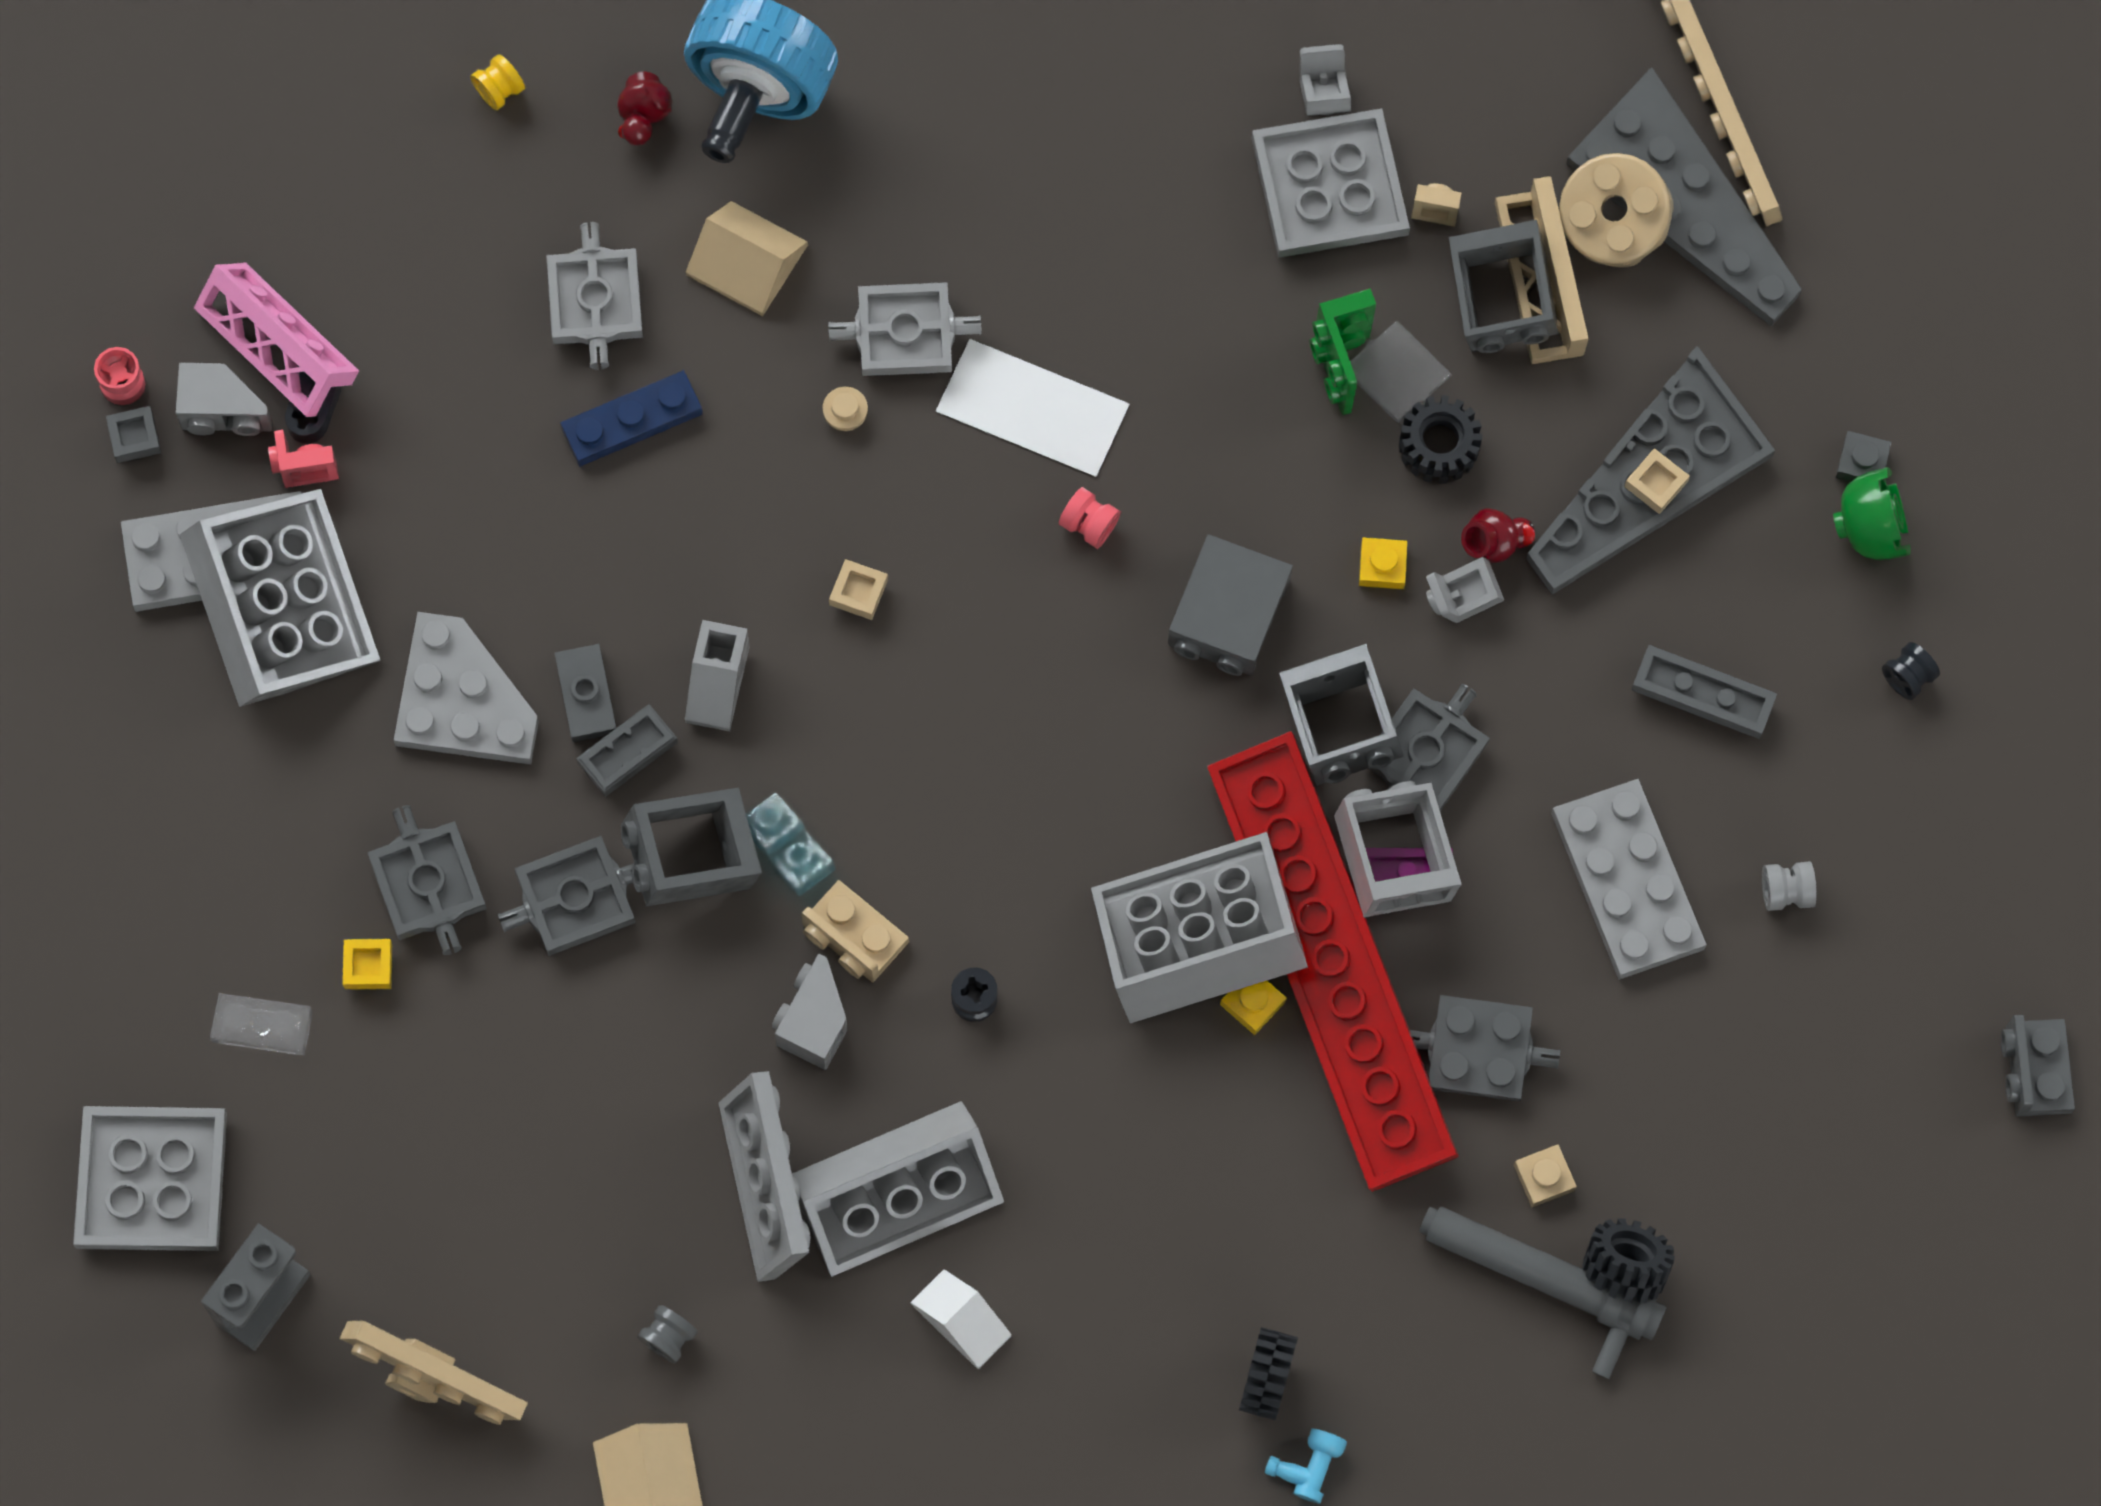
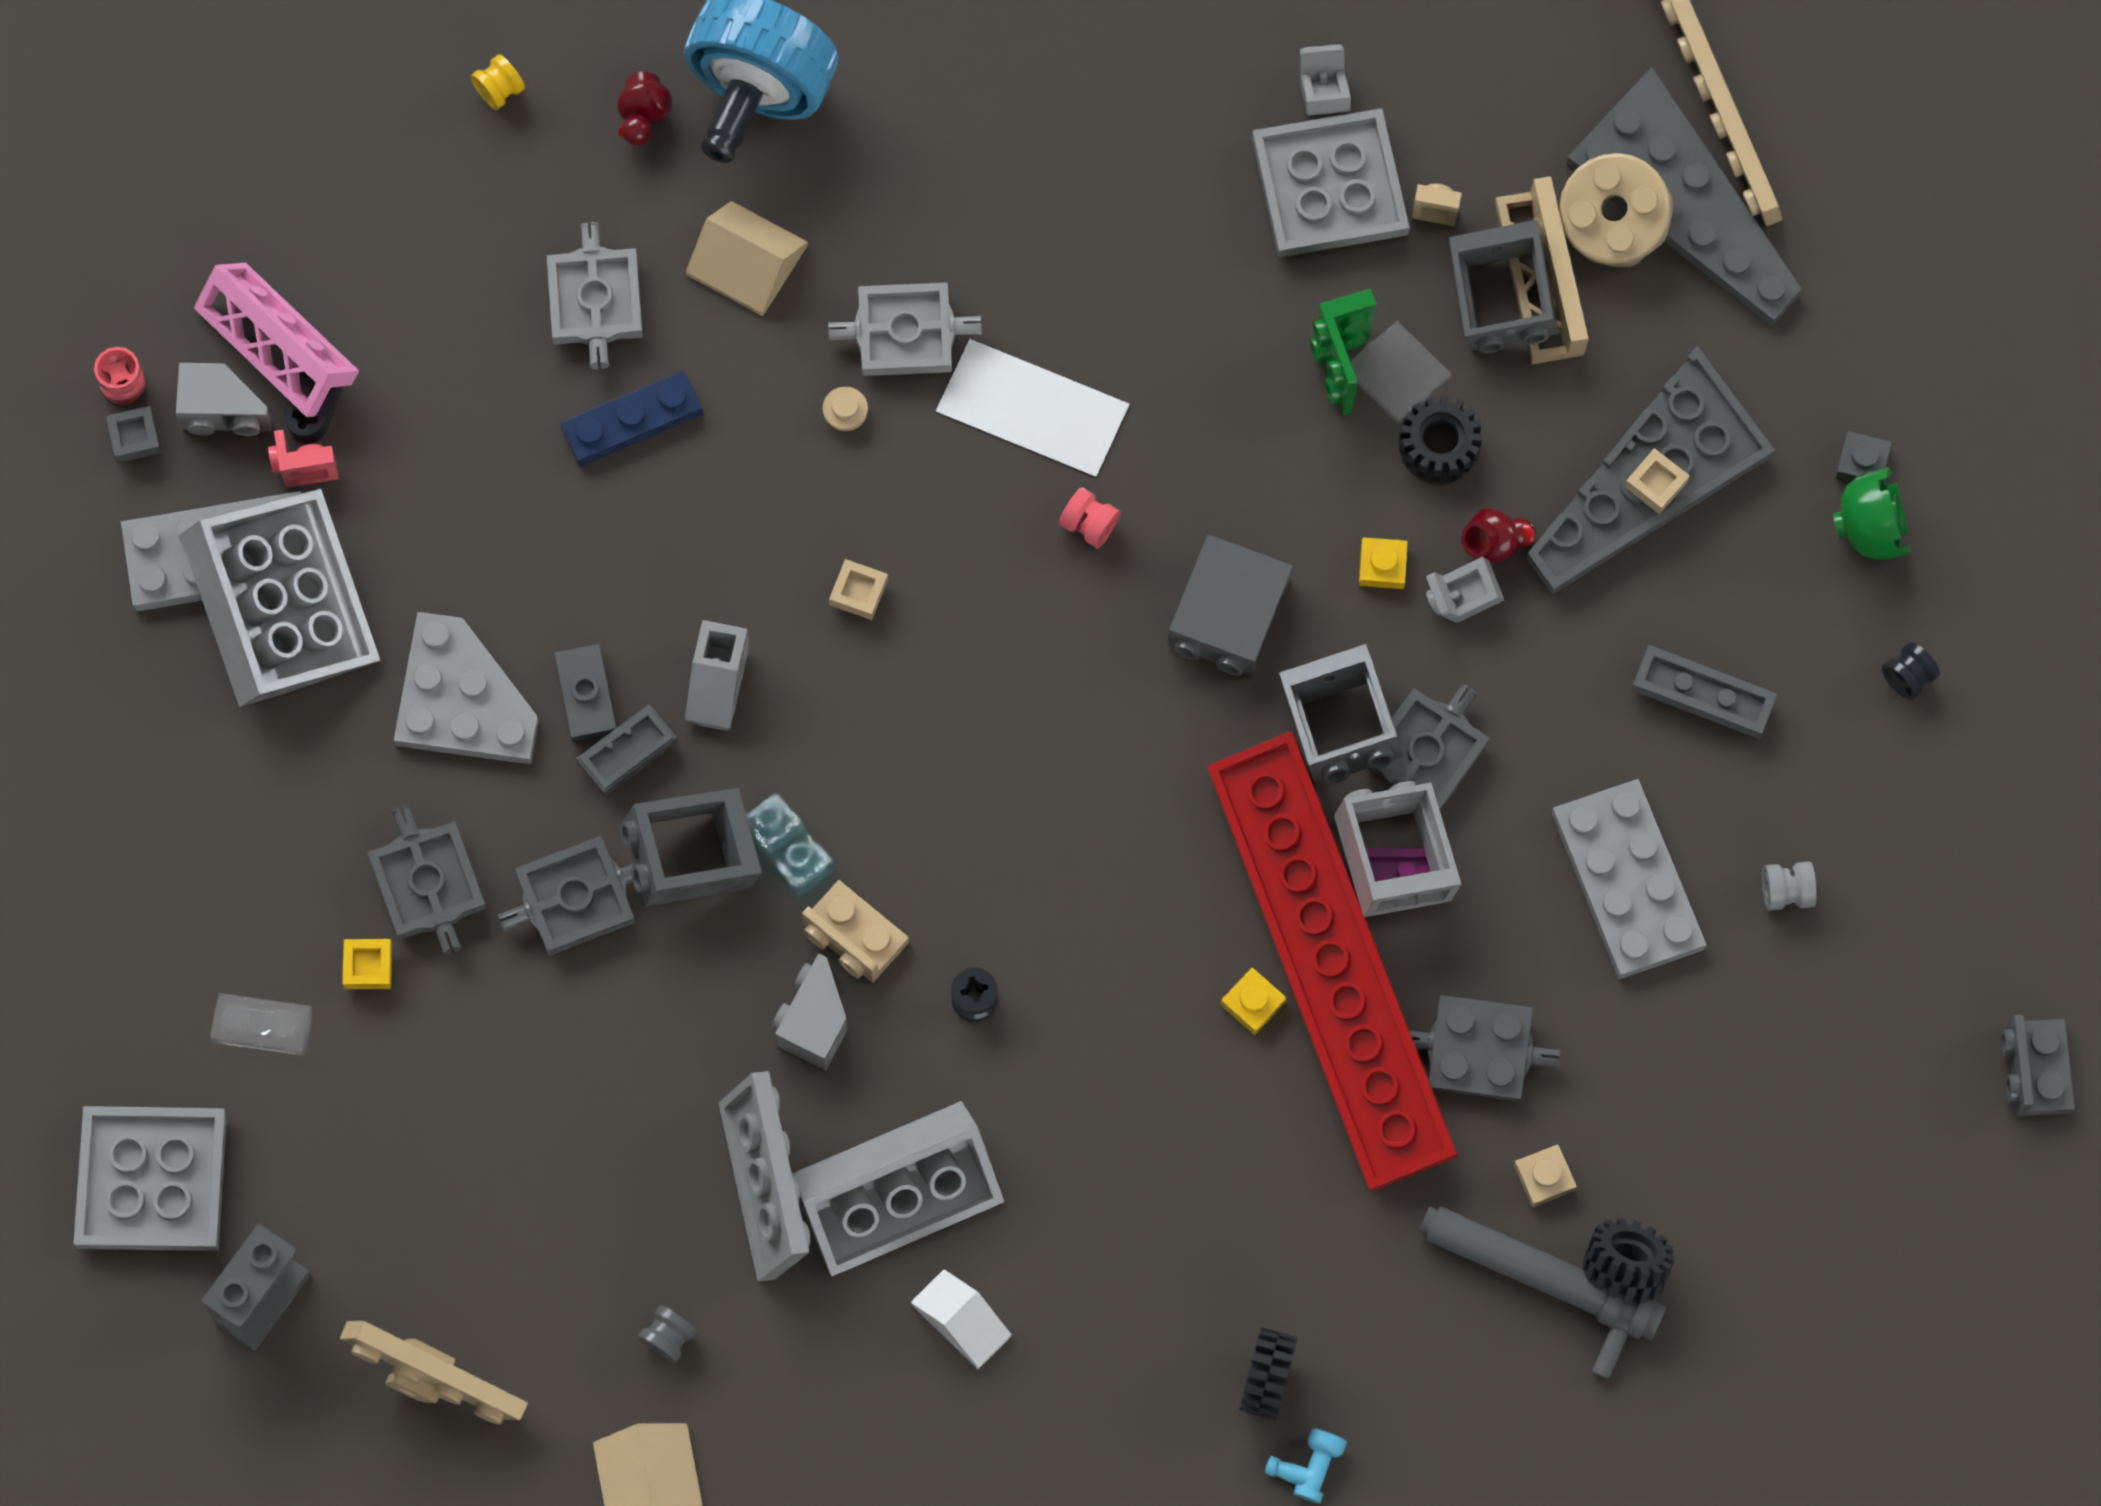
(1198, 928): light grey slope -> none

